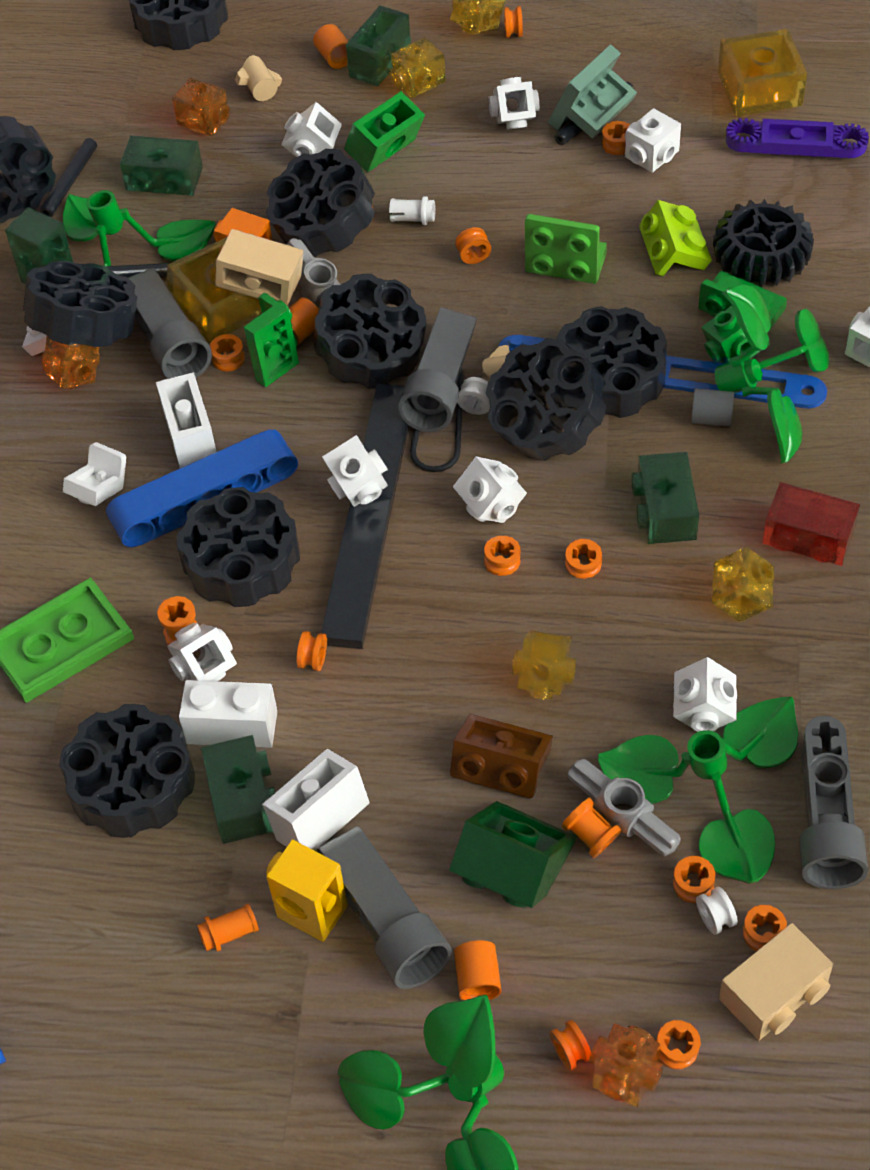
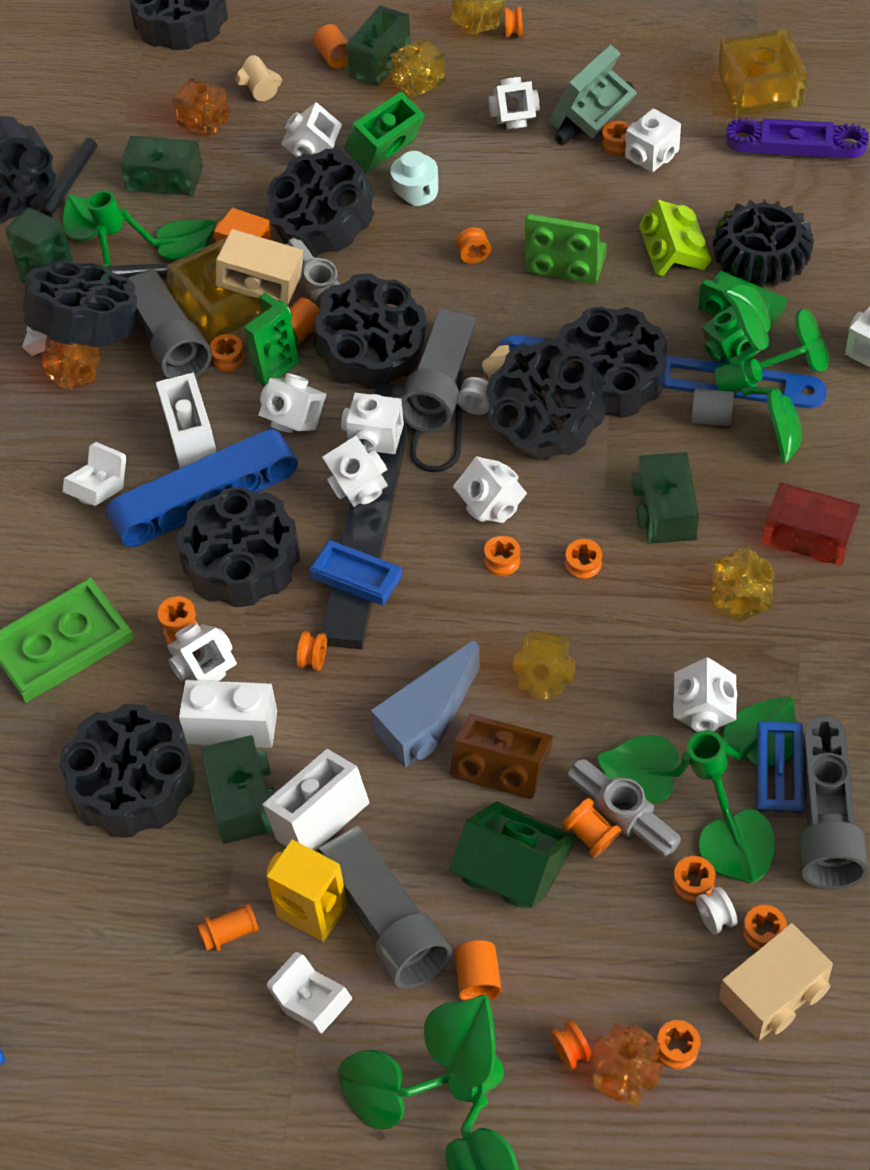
(291, 404): none -> white brick
(307, 994): none -> white bracket
(355, 572): none -> blue tile
(375, 422): none -> white brick
(412, 210): white pin -> none
(413, 173): none -> light aqua piece
(421, 712): none -> sand blue slope
(780, 805): none -> blue tile

